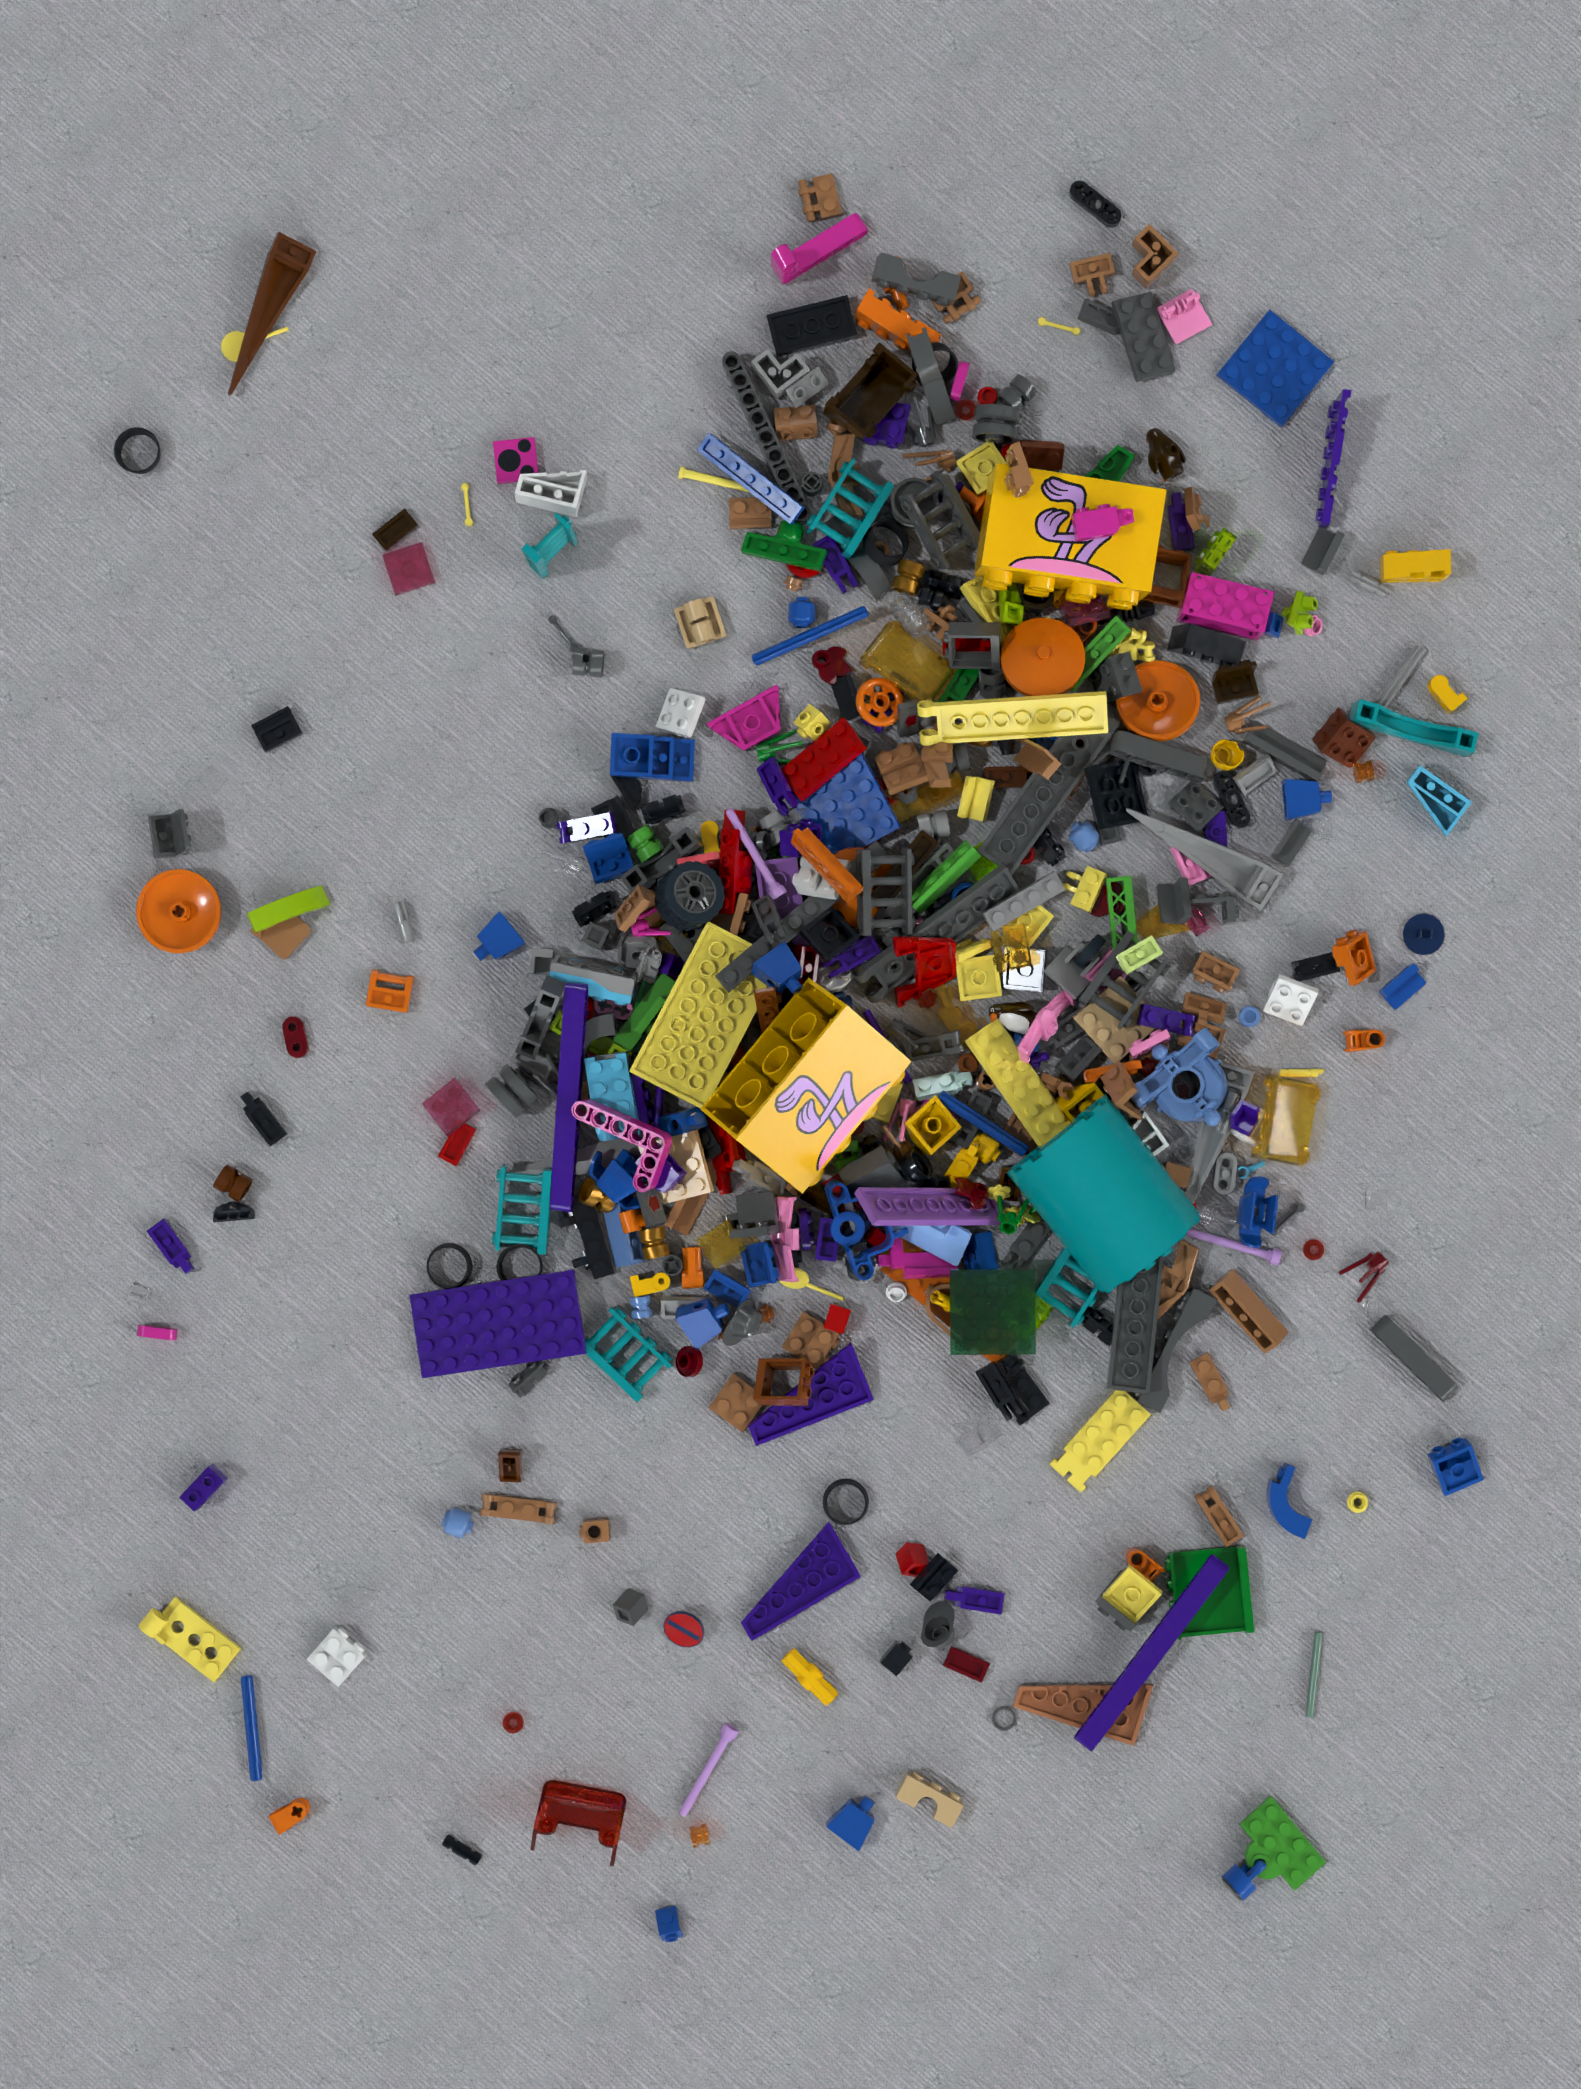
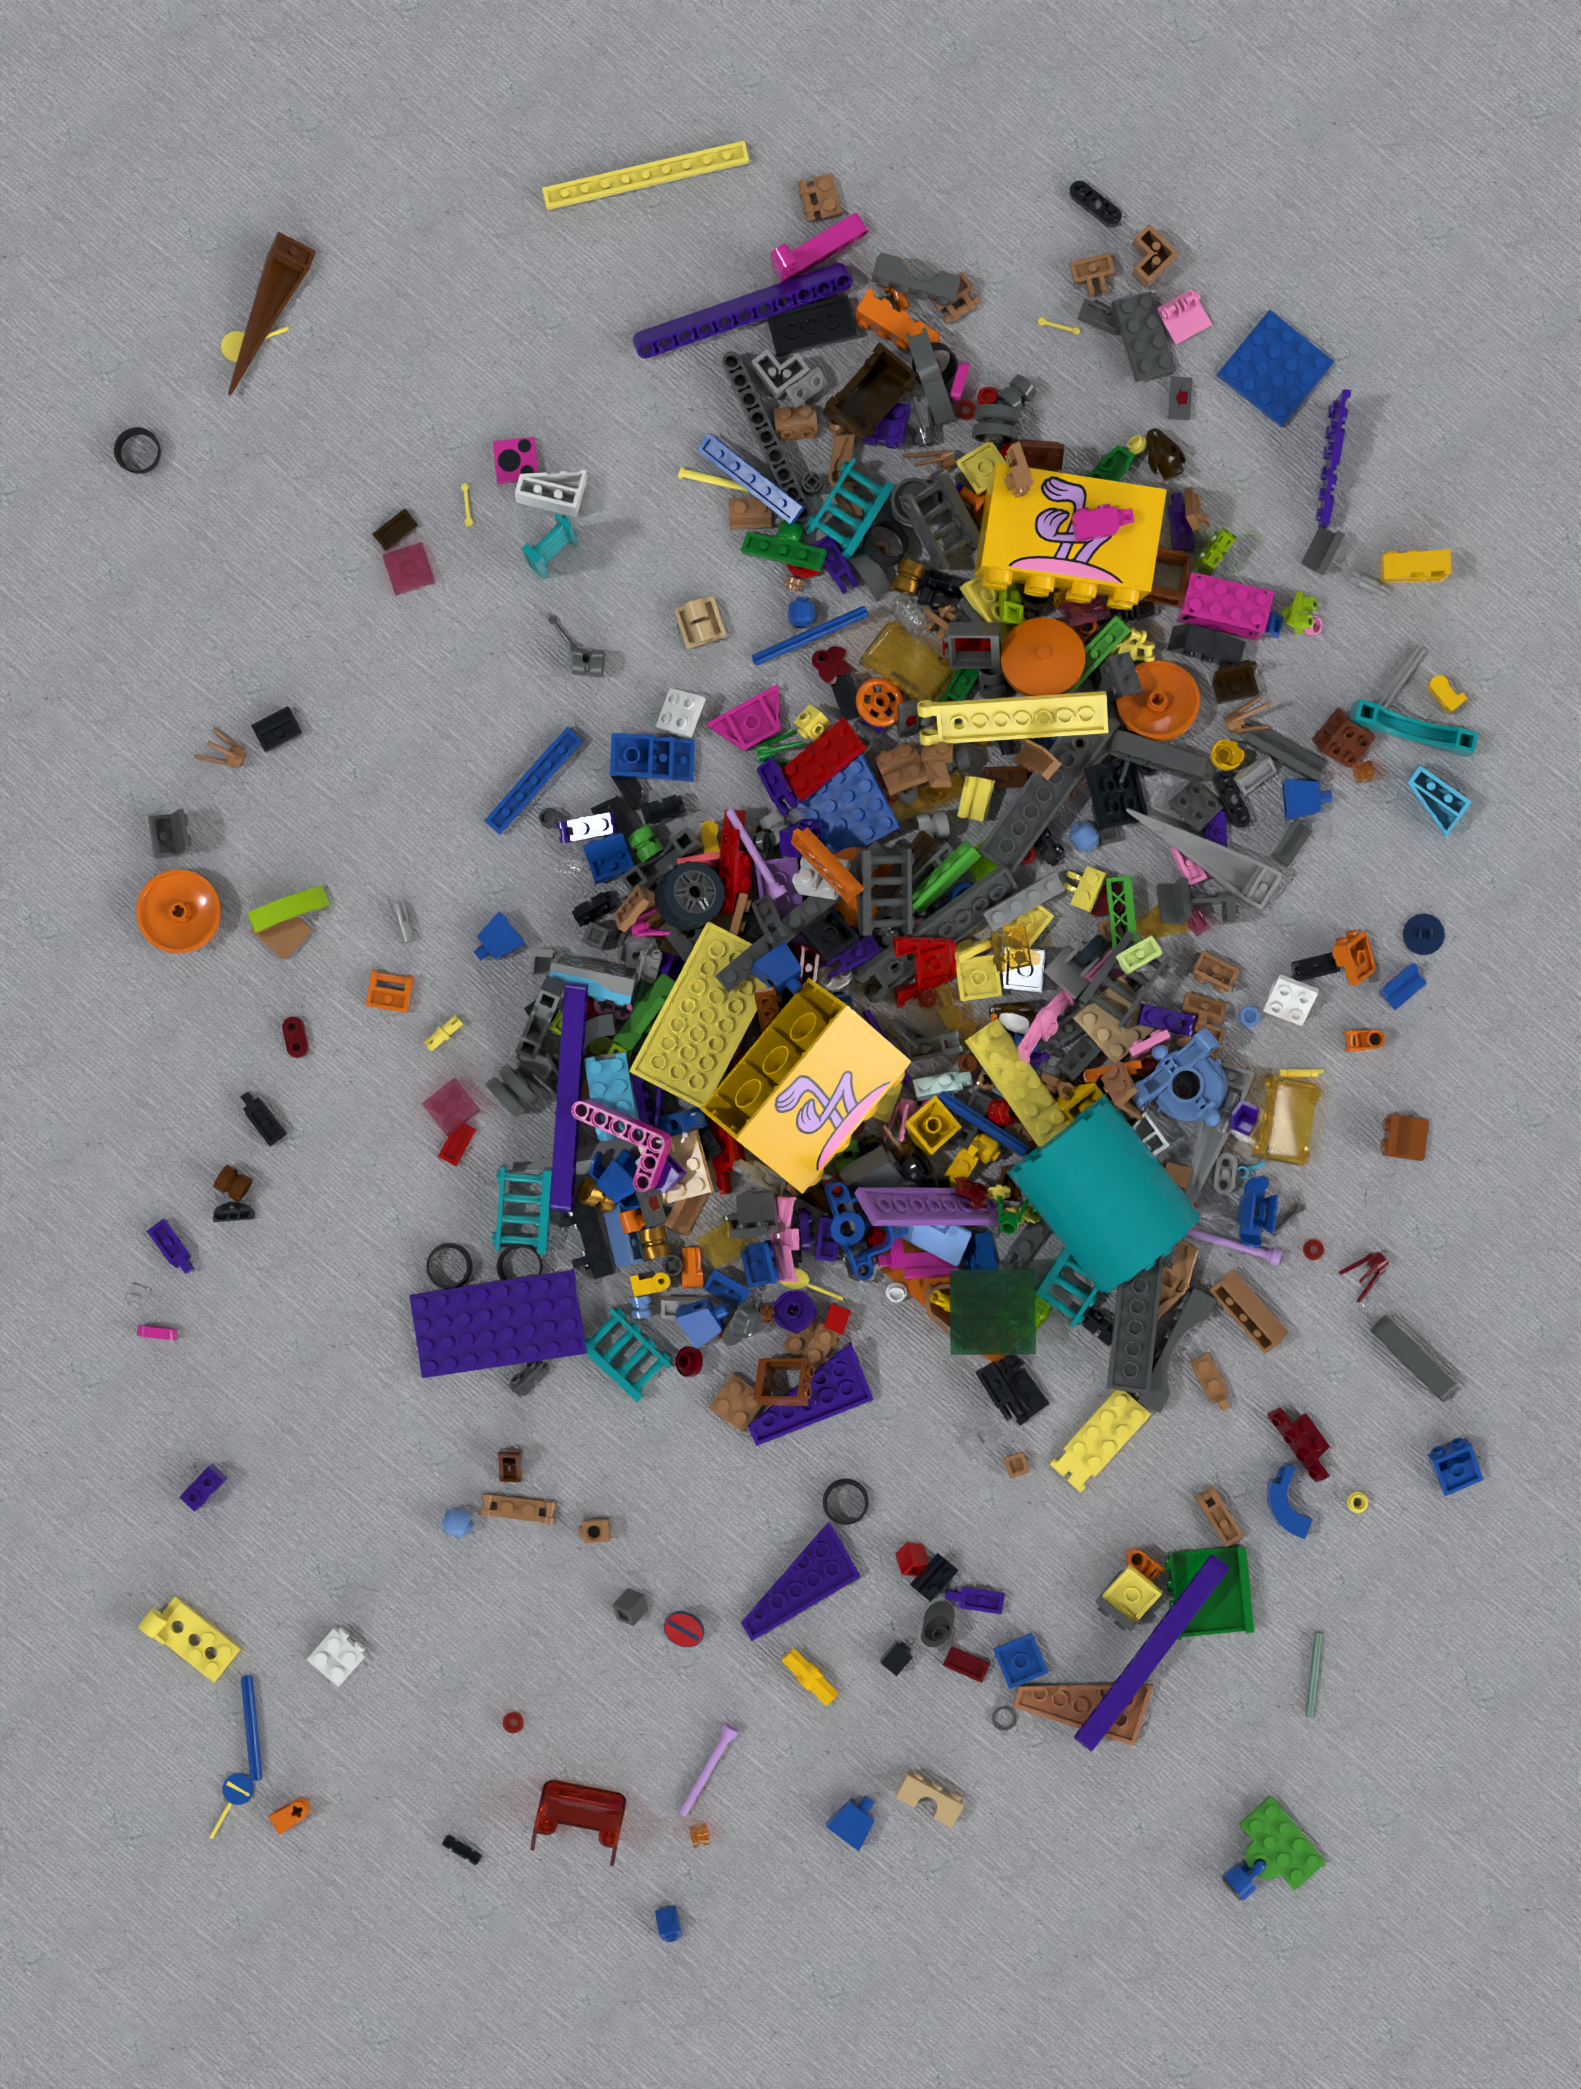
(234, 756): none -> medium nougat plant
(237, 1791): none -> blue piece
(443, 1033): none -> light yellow pin
(533, 780): none -> blue plate
(645, 175): none -> light yellow plate
(742, 310): none -> dark purple beam
(805, 1313): none -> dark purple plate
(1000, 1112): none -> red head
(1016, 1465): none -> medium nougat plate
(1020, 1660): none -> blue plate
(1104, 929): none -> medium nougat plate
(1137, 444): none -> light yellow plate
(1180, 398): none -> dark grey tile
(1304, 1441): none -> dark red bracket
(1404, 1137): none -> dark orange bracket

